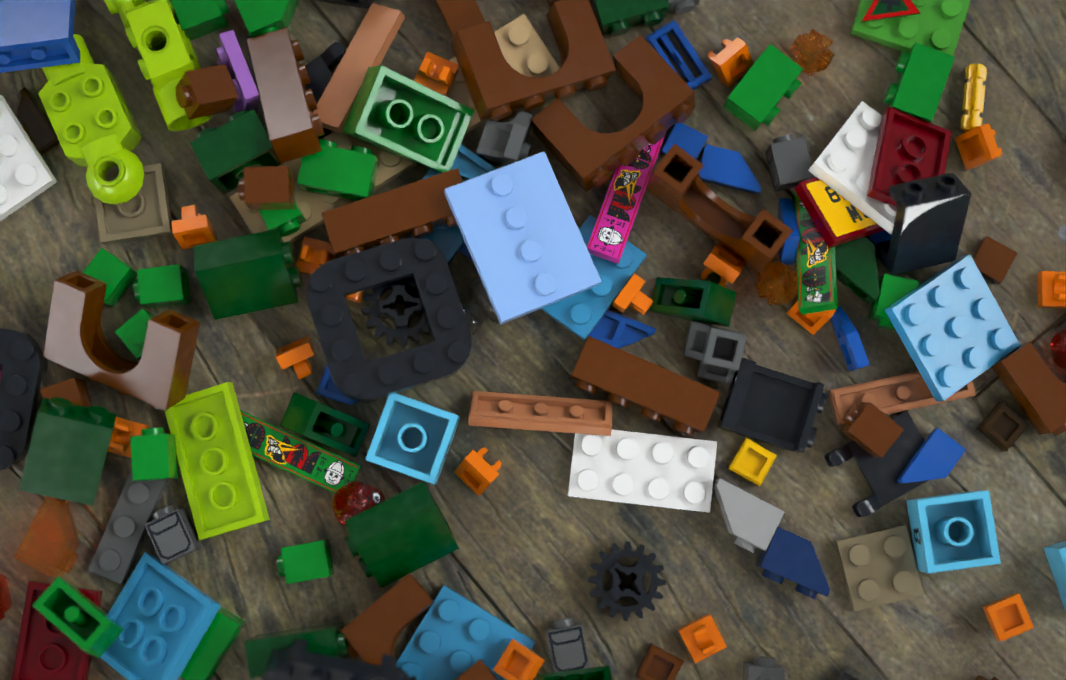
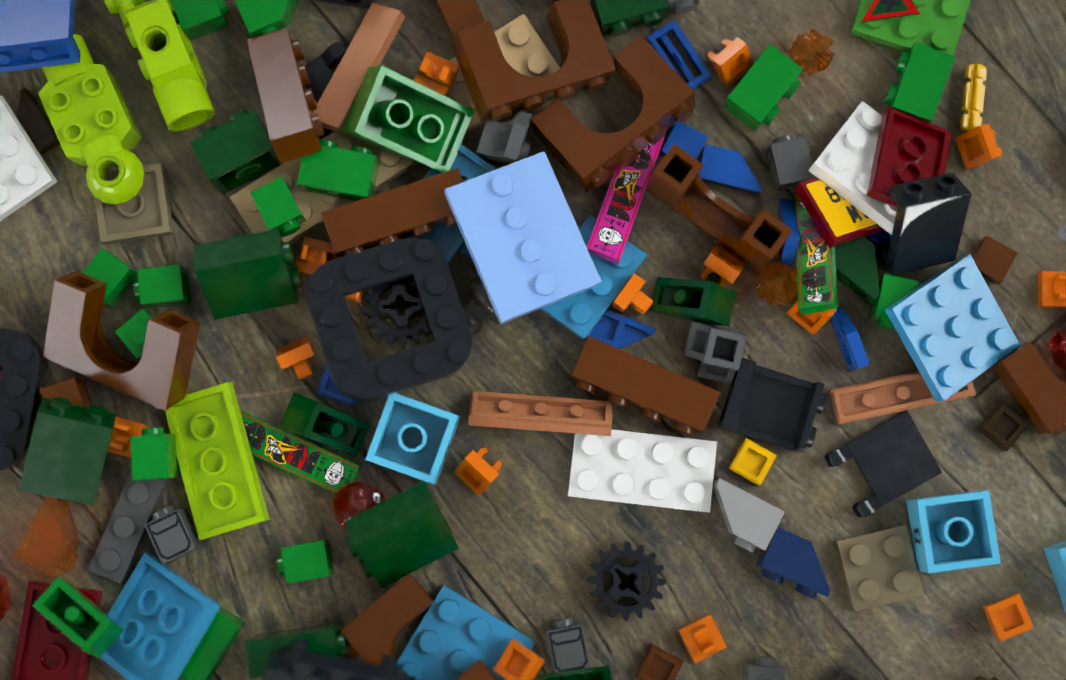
(192, 228): orange tile -> none
(206, 91): reddish brown brick -> none
(231, 55): medium lavender plate -> none
(267, 188): reddish brown brick -> none
(870, 428): reddish brown brick -> none
(933, 459): blue tile -> none

